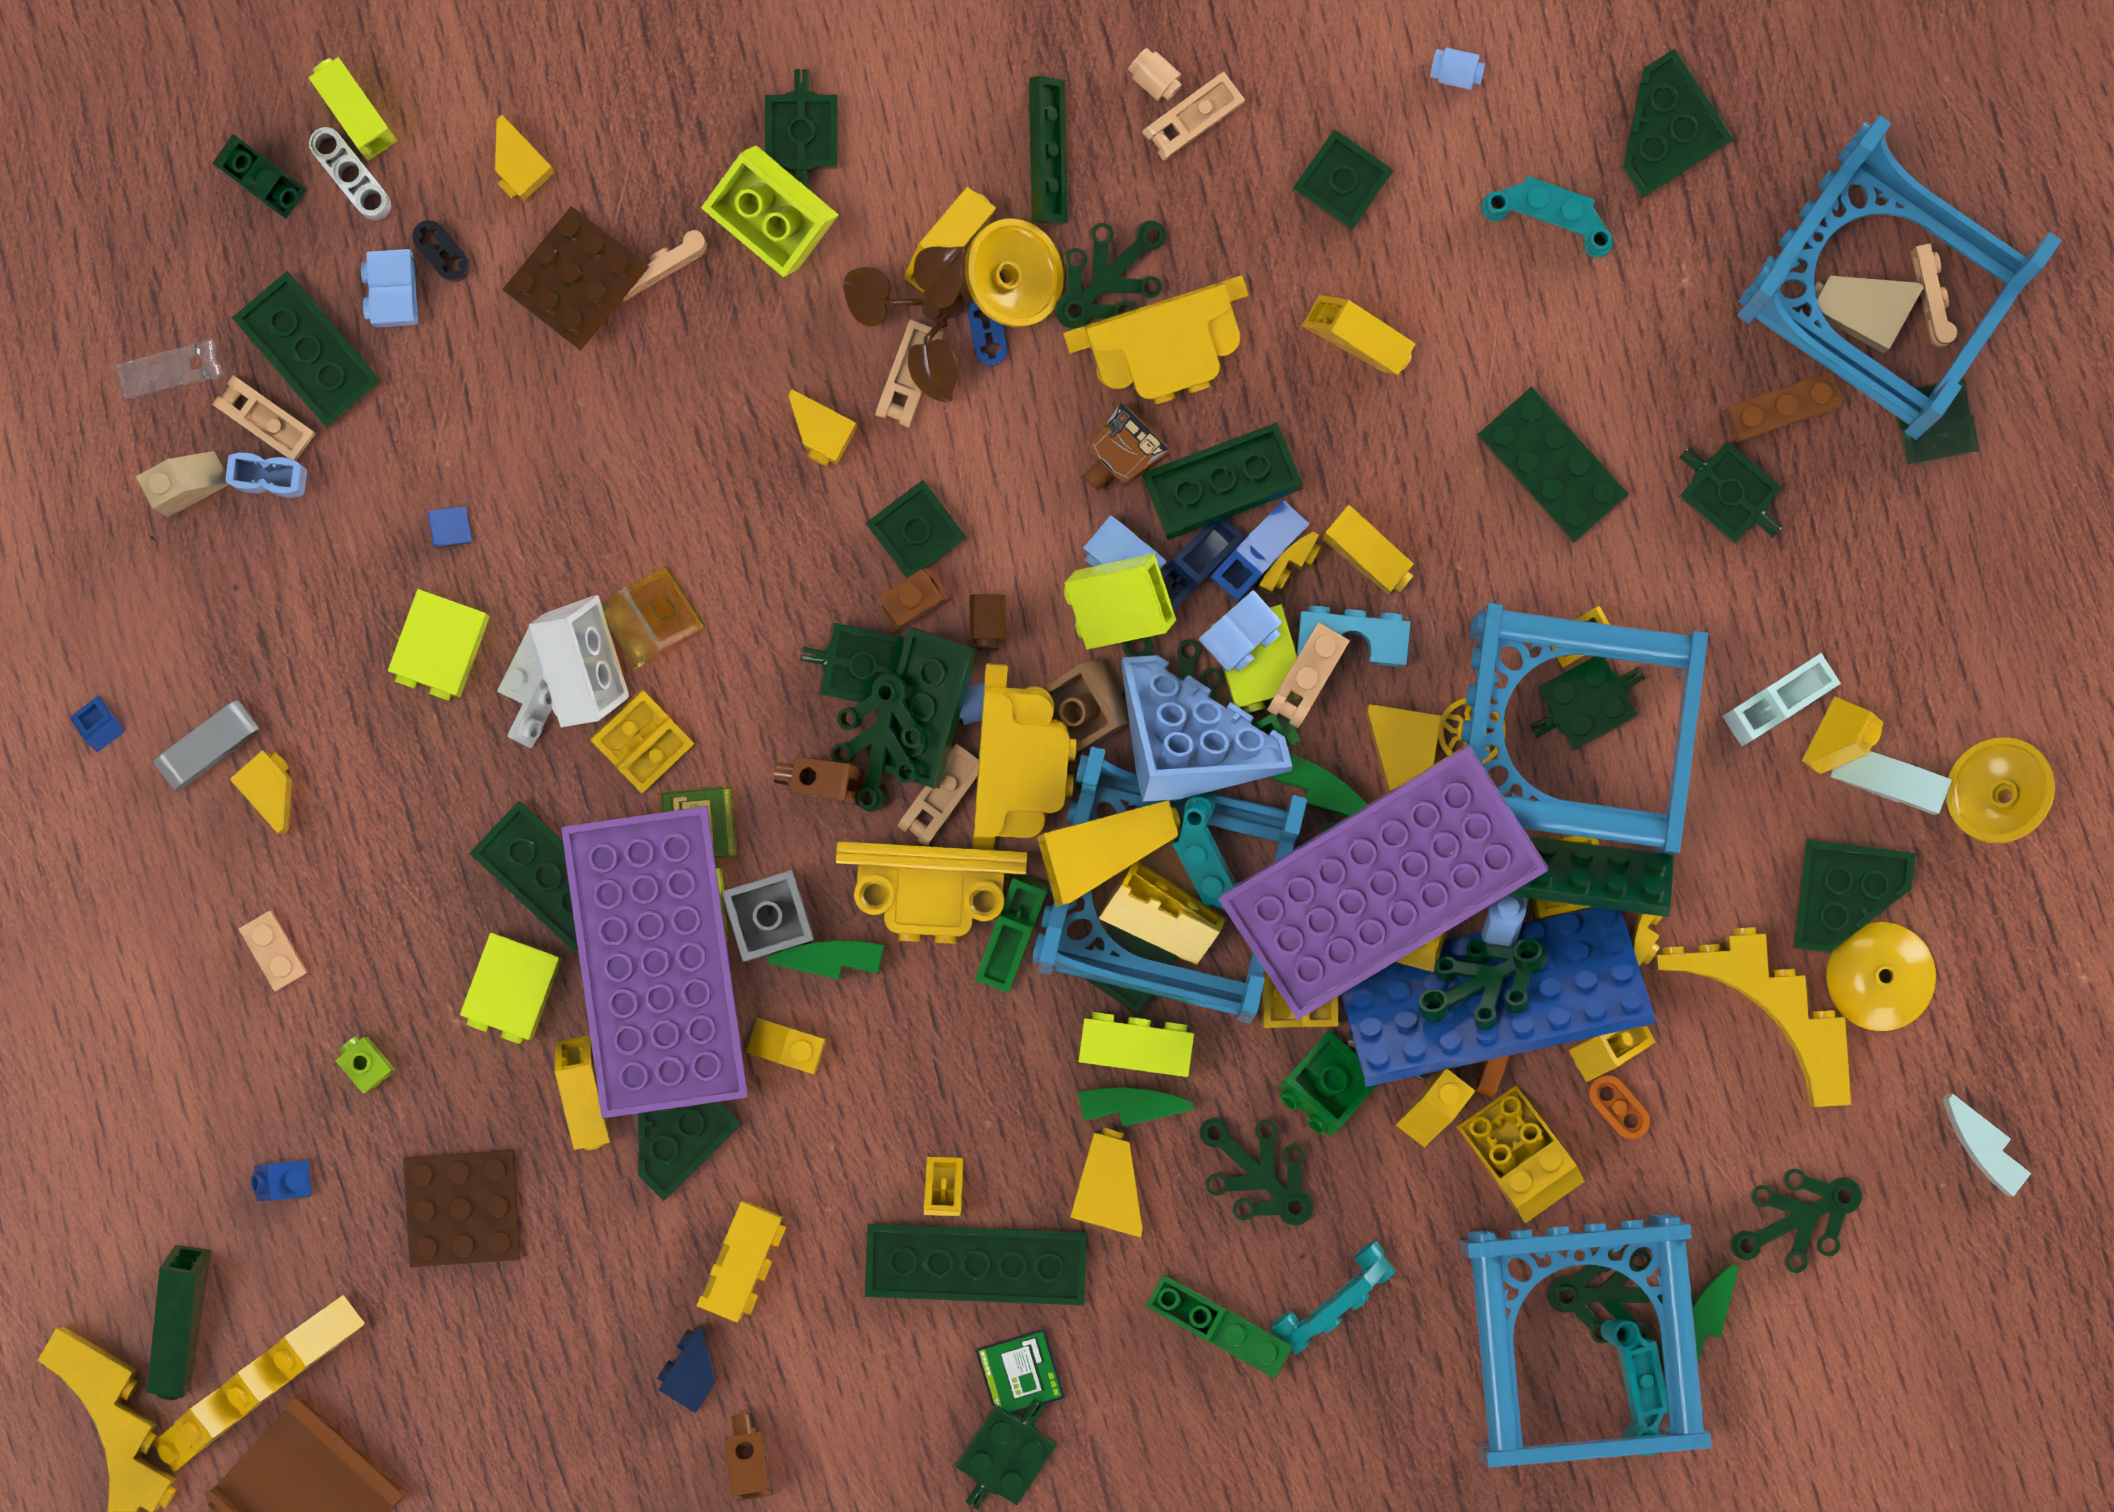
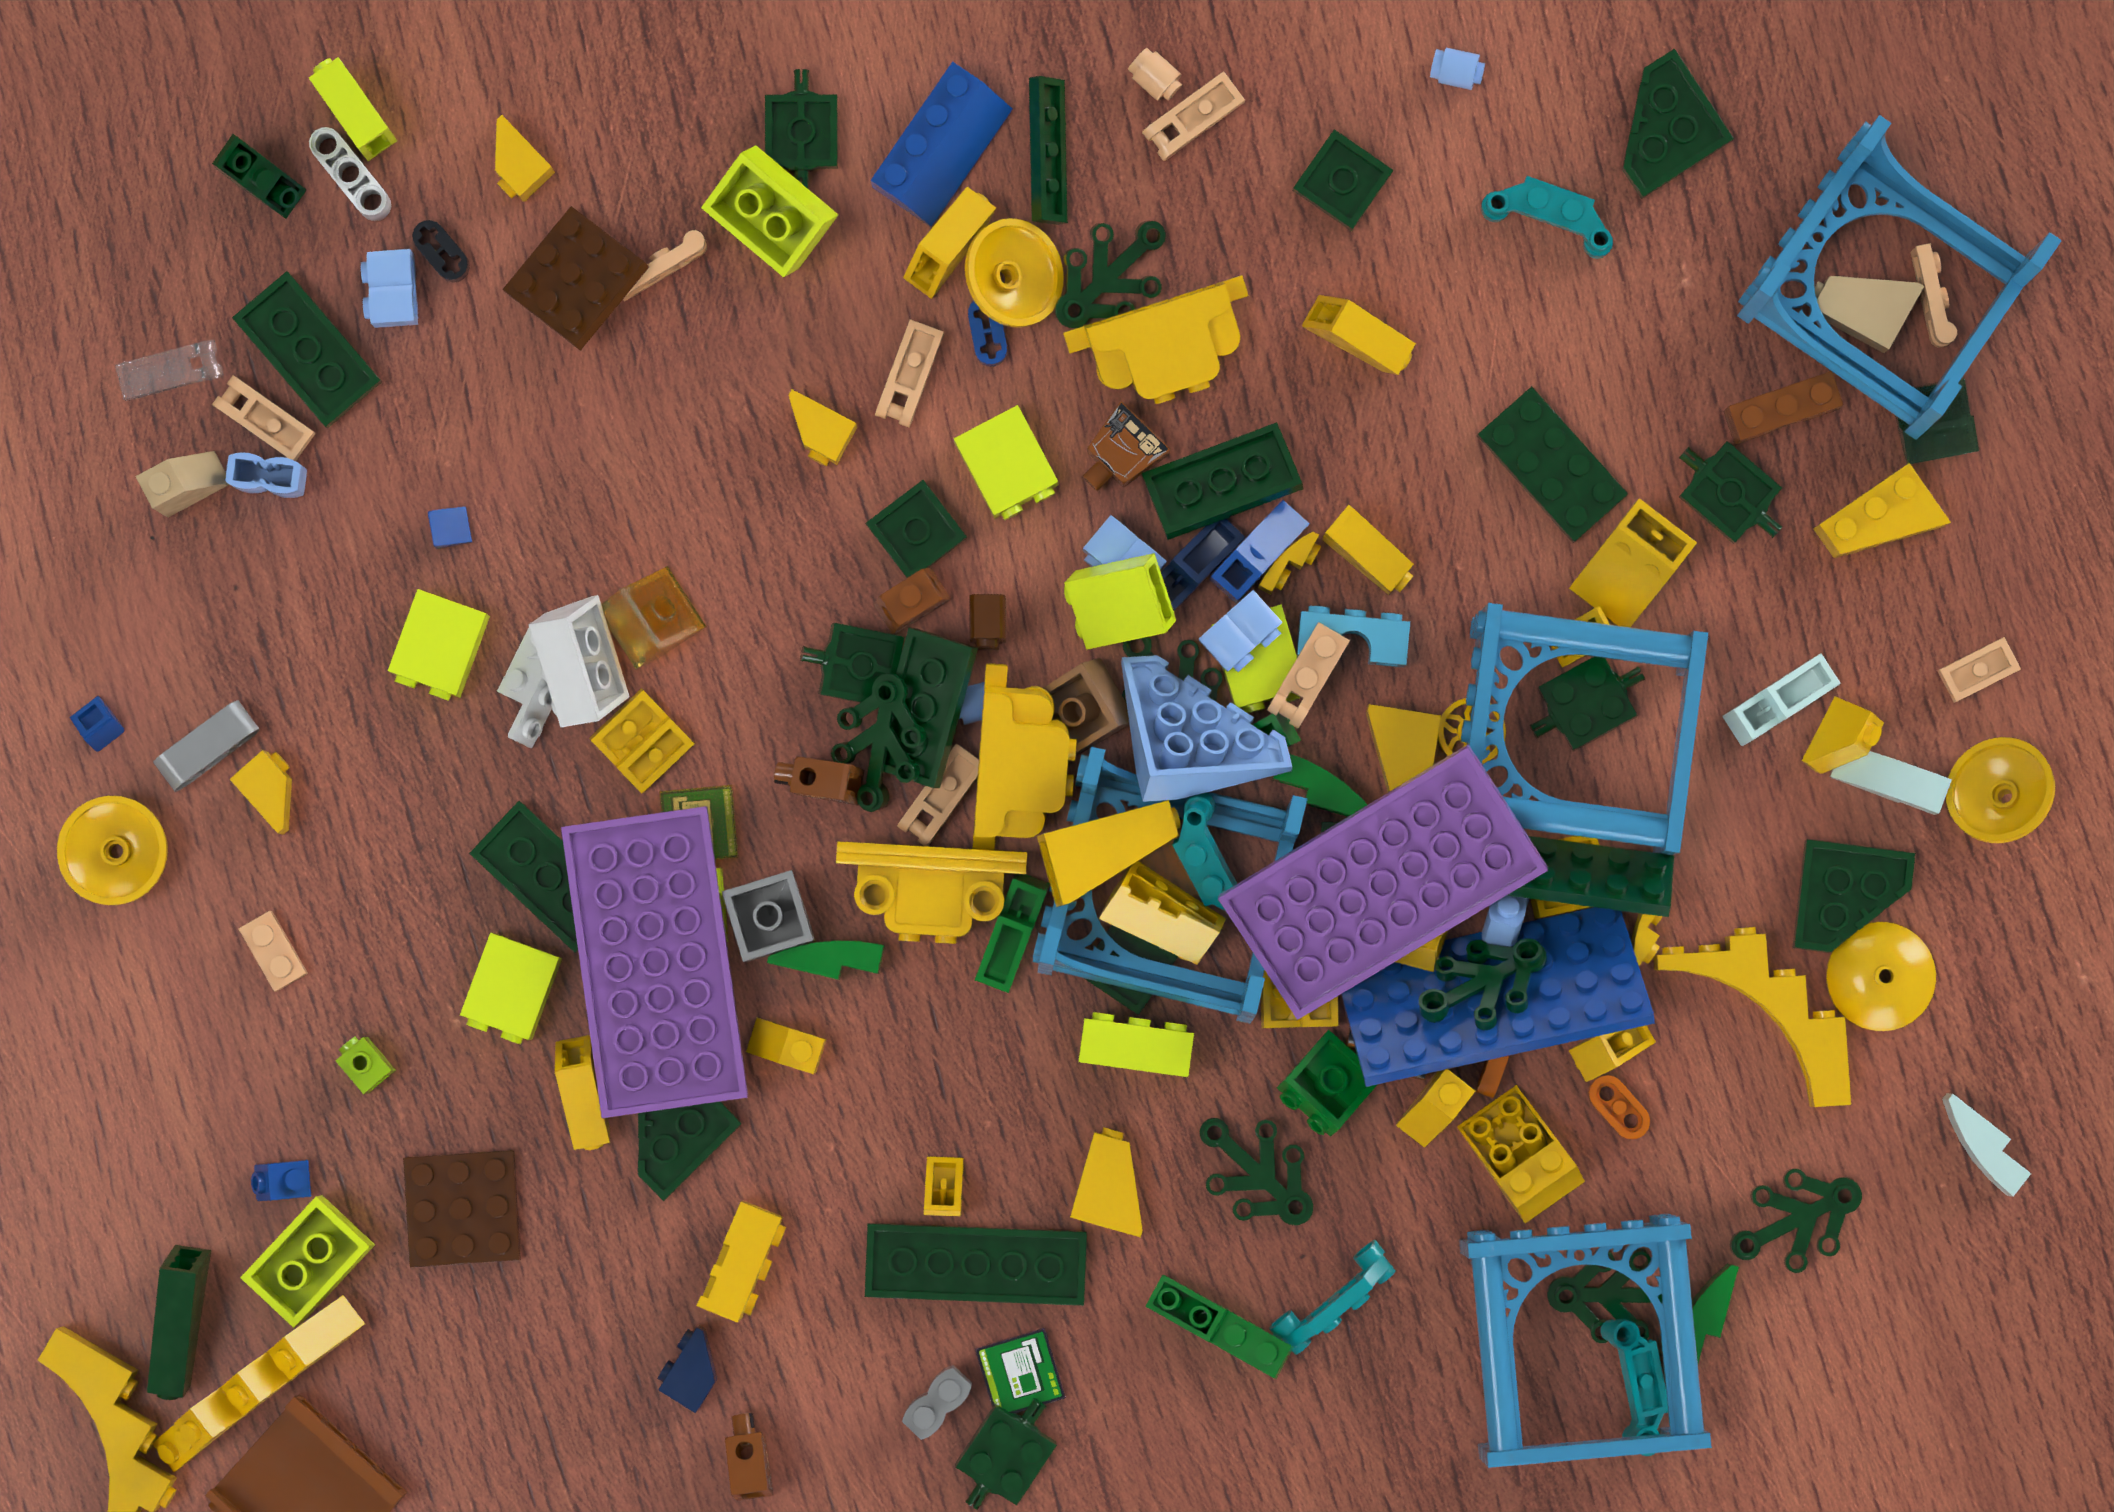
(87, 844): none -> yellow dish
(307, 1261): none -> neon yellow brick
(929, 1410): none -> light grey brick
(940, 274): reddish brown plant -> none
(941, 145): none -> blue slope
(1007, 463): none -> neon yellow brick
(1132, 1103): green slope -> none
(1632, 564): none -> yellow slope
(1884, 514): none -> yellow wedge
(1979, 669): none -> light nougat plate

